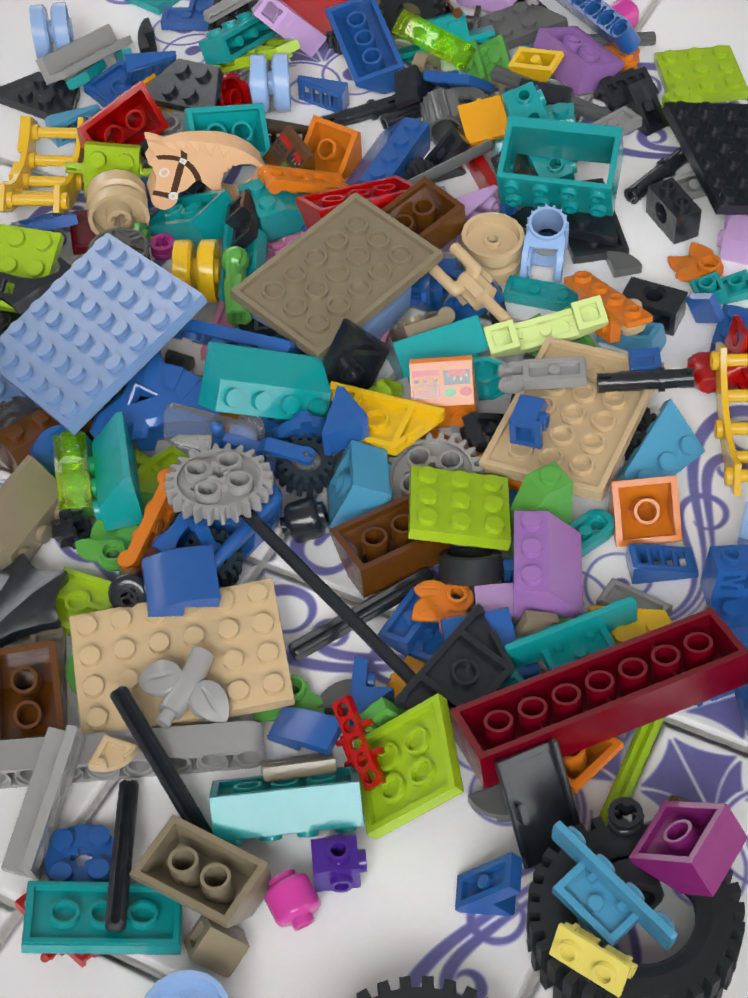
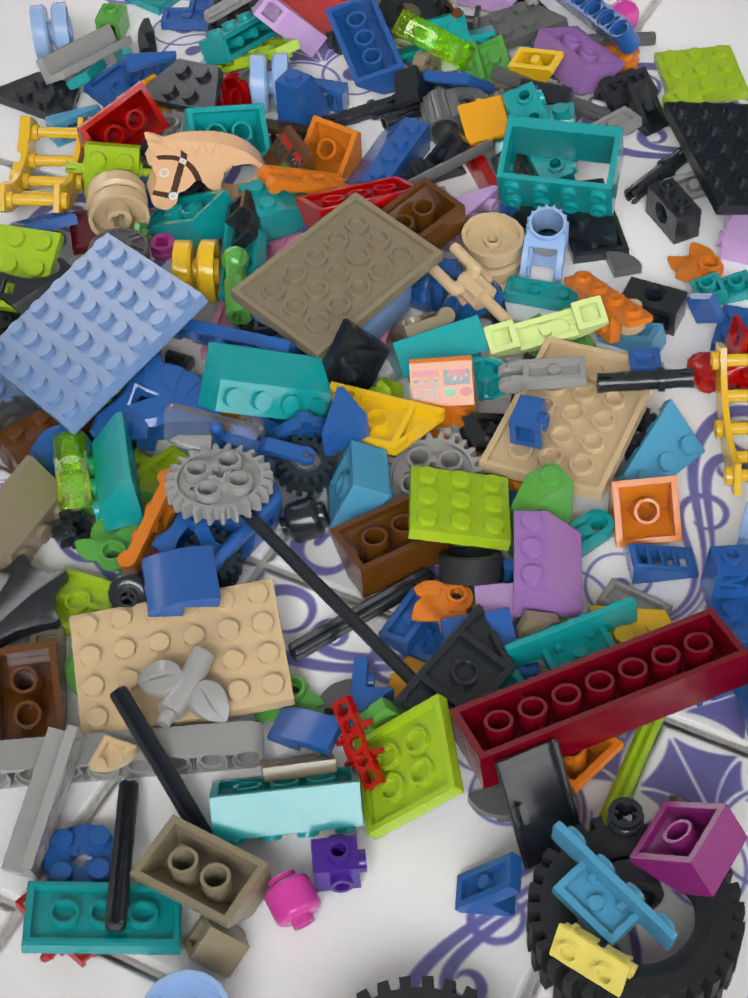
(116, 16): none -> bright green brick
(299, 98): none -> blue slope

